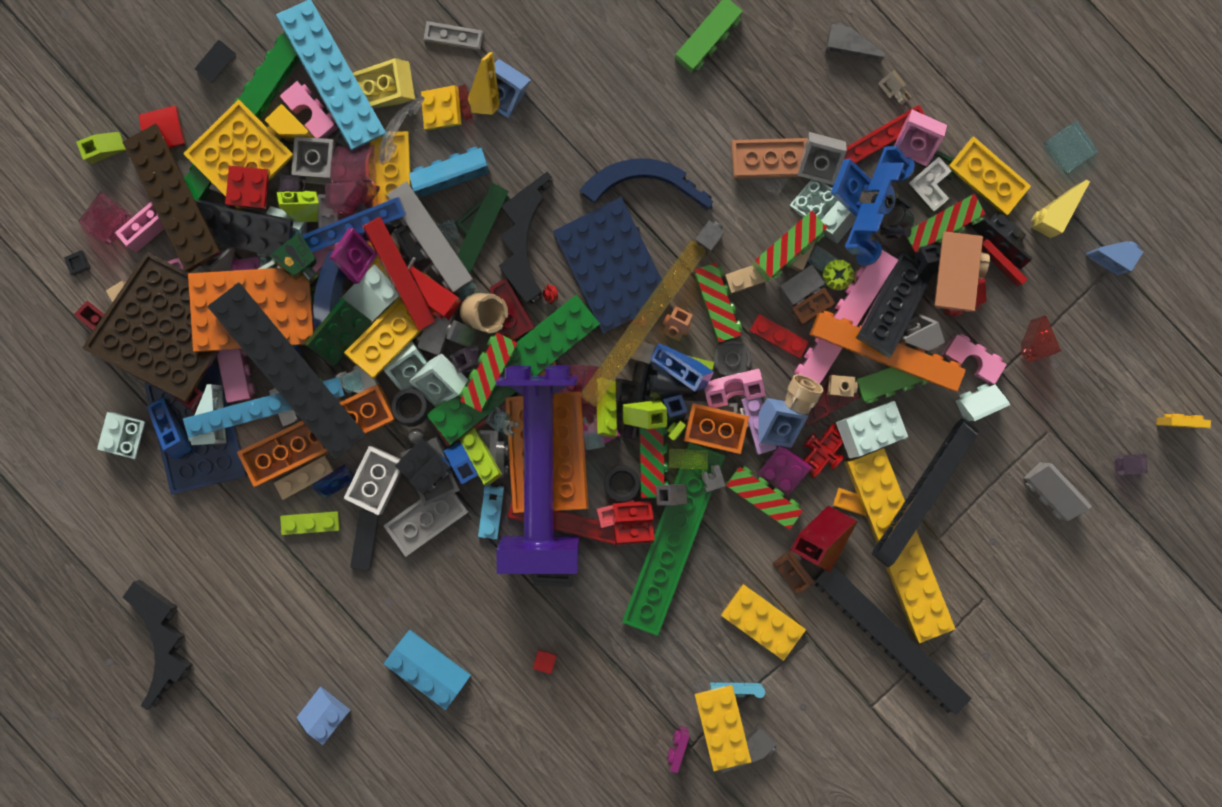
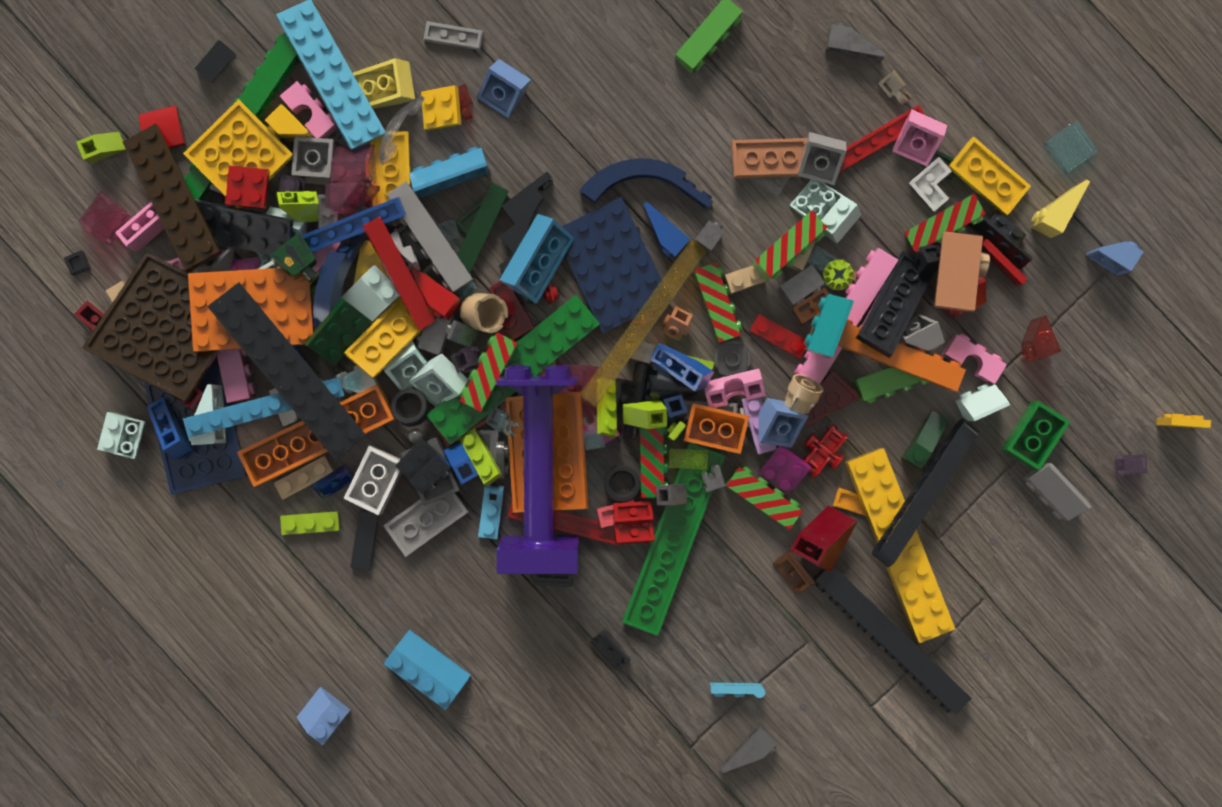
(169, 664): black arch -> none
(353, 255): magenta plate -> none
(406, 252): none -> light grey slope
(484, 91): yellow slope -> none
(537, 258): none -> dark azure slope
(544, 661): red tile -> none
(610, 649): none -> black hinge
(668, 235): none -> blue slope
(676, 754): magenta plate -> none
(723, 728): yellow plate -> none
(763, 622): yellow plate -> none
(828, 325): none -> teal slope
(842, 386): tan brick -> none
(872, 429): light aqua brick -> none
(886, 208): blue piece -> none
(925, 440): none -> dark green slope
(1035, 435): none -> green brick

